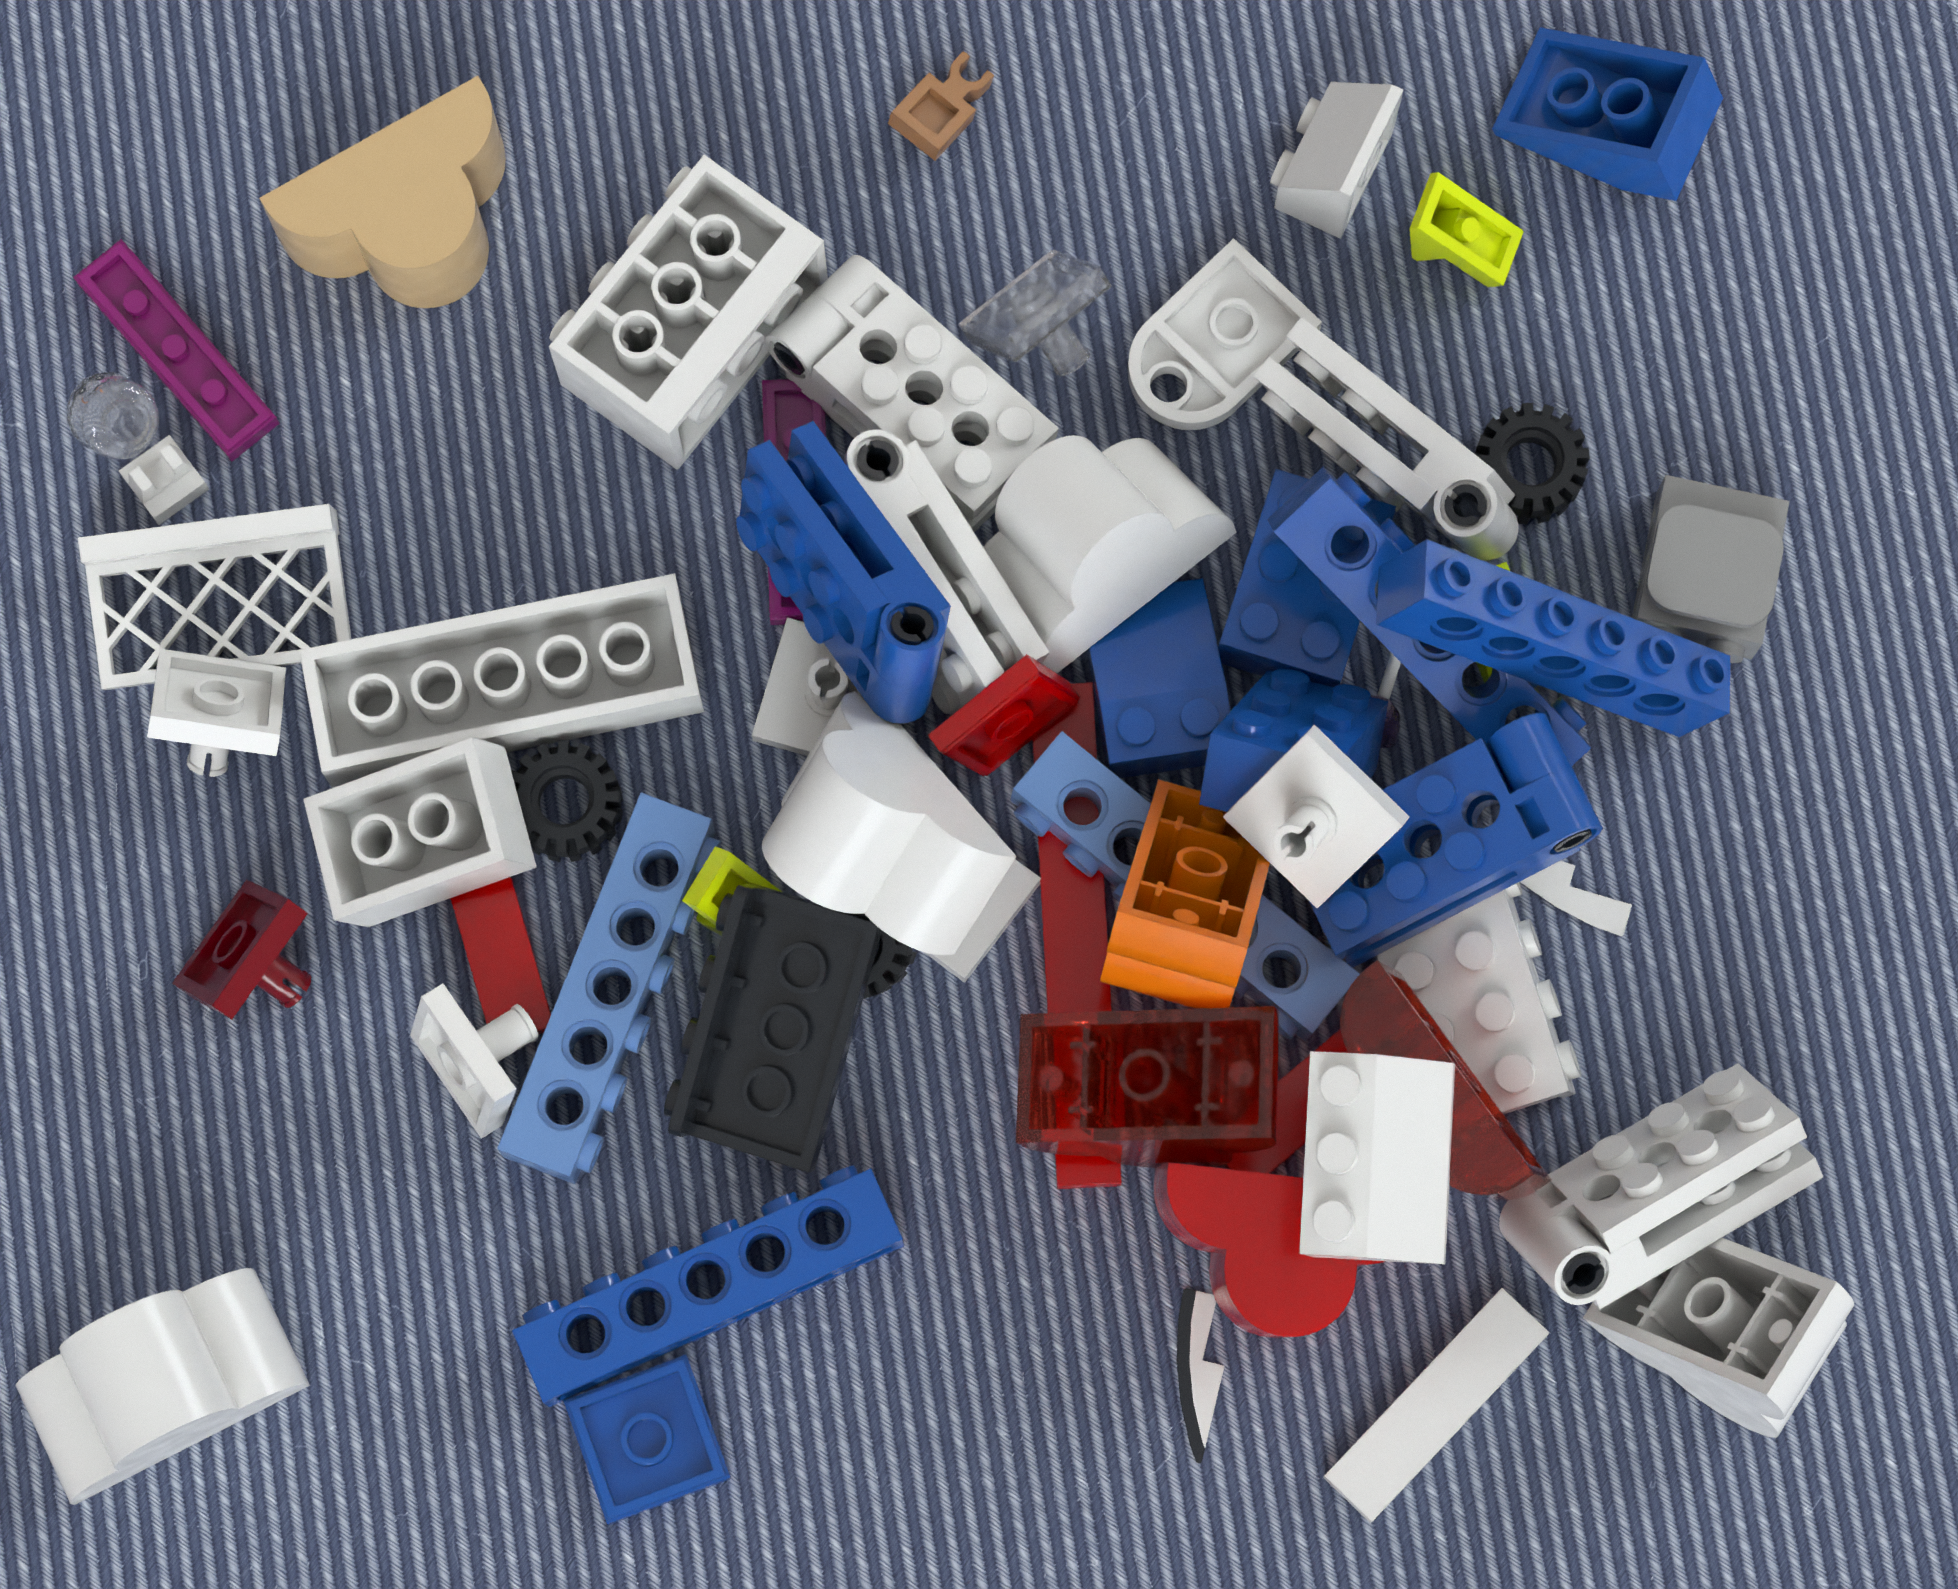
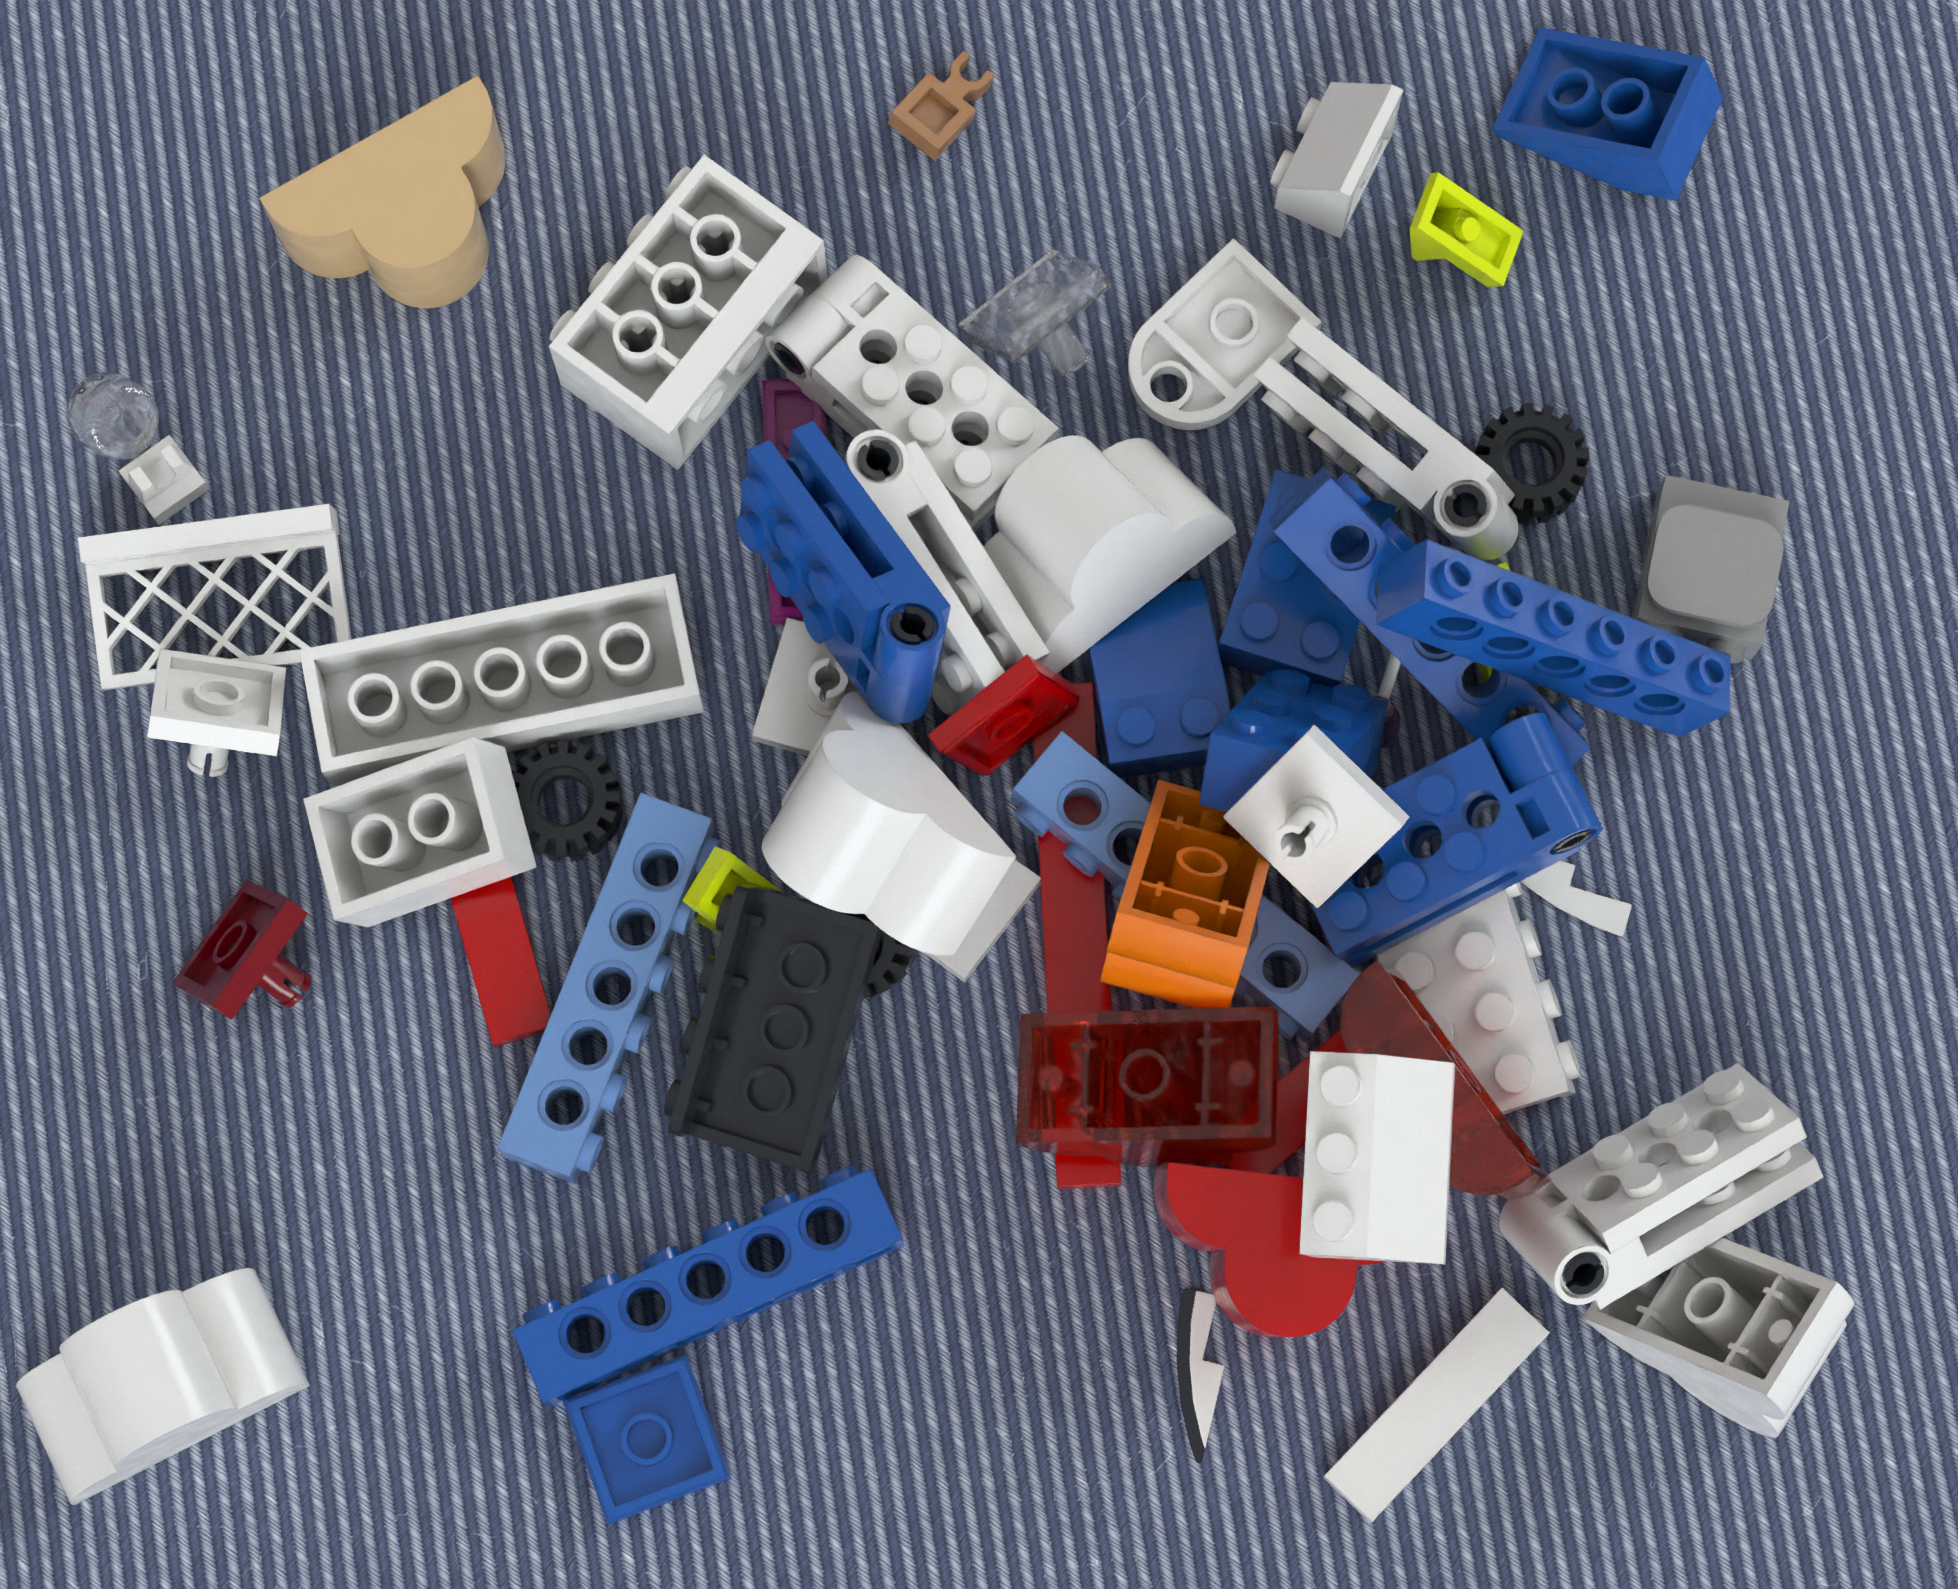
(176, 350): magenta tile -> none
(470, 1058): white tile -> none

